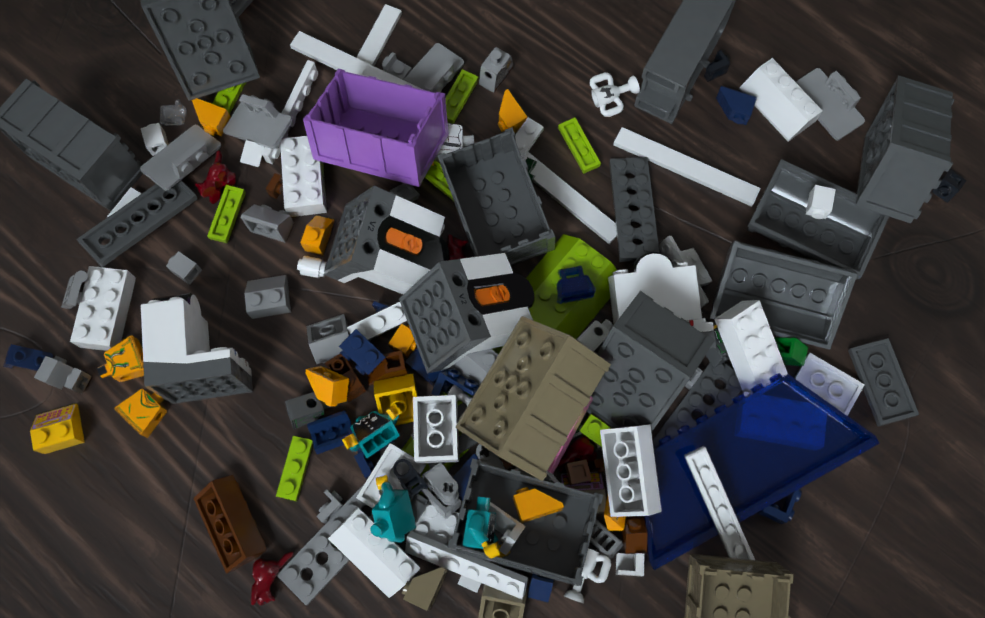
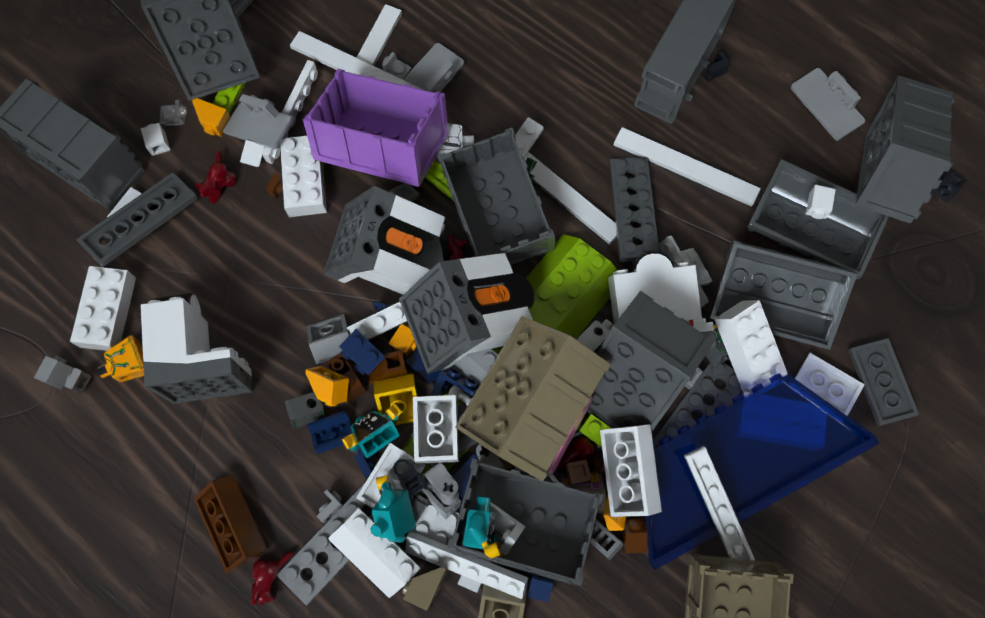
(25, 357): dark blue bracket -> none
(57, 429): yellow slope -> none
(72, 295): light grey plate -> none
(142, 411): light orange torso -> none
(180, 157): light grey bracket -> none
(183, 267): light grey brick -> none
(226, 214): lime plate -> none
(267, 297): light grey slope -> none
(268, 222): light grey slope -> none
(295, 468): lime plate -> none
(311, 267): white brick -> none
(317, 235): light orange slope -> none
(459, 94): lime plate -> none
(498, 67): light grey torso -> none
(510, 113): light orange slope -> none
(534, 504): light orange slope -> none
(575, 287): clear blue piece -> none
(579, 145): lime plate -> none
(590, 562): white piece -> none
(610, 93): white piece -> none
(630, 564): white panel -> none
(736, 105): dark blue slope -> none
(774, 513): dark blue bracket -> none
(781, 100): white slope -> none
(792, 351): green slope -> none

